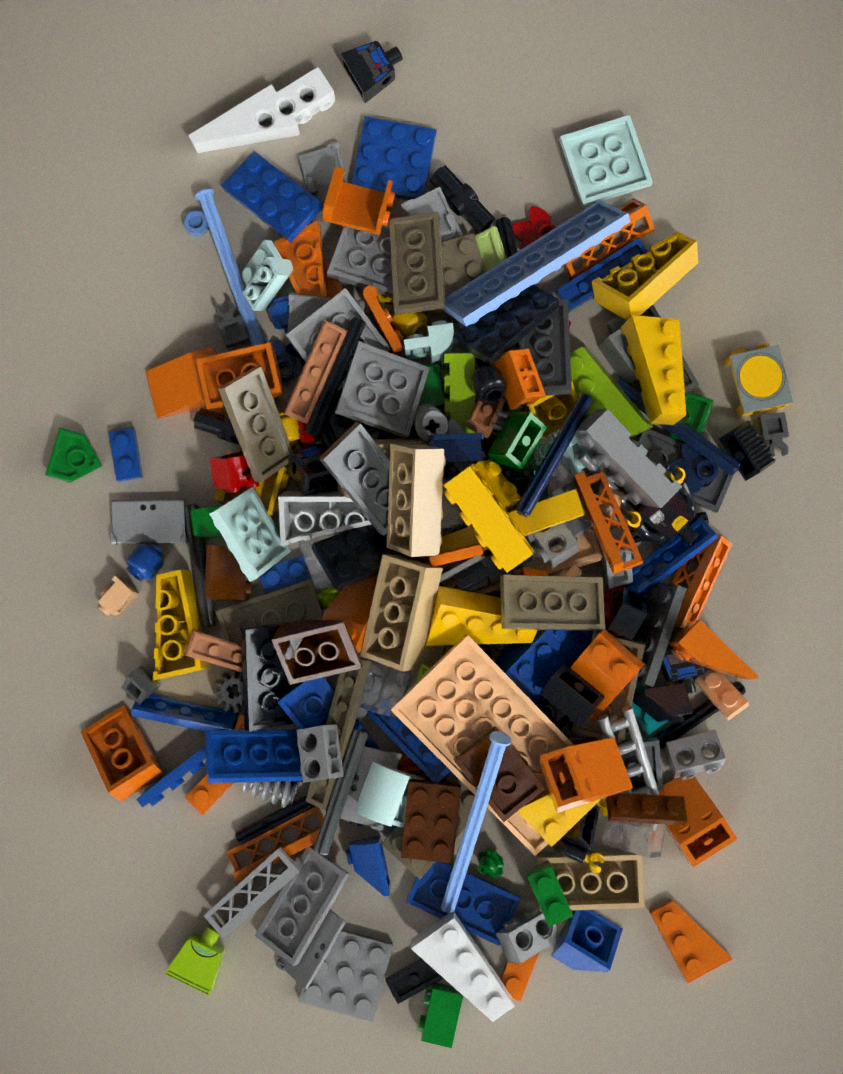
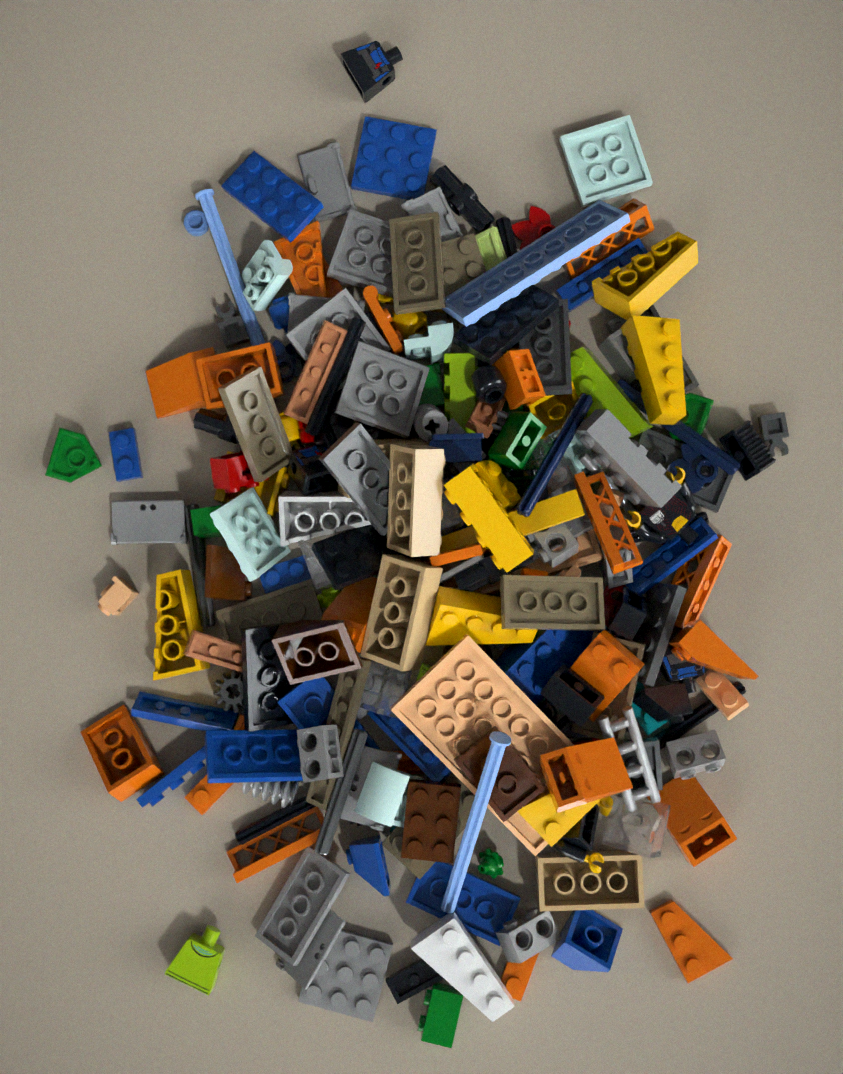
(140, 684): dark grey brick -> none
(145, 561): blue head -> none
(243, 122): white brick -> none
(262, 895): light grey fence -> none
(356, 205): orange panel -> none
(549, 893): green brick -> none
(646, 809): reddish brown plate -> none
(760, 379): panel -> none

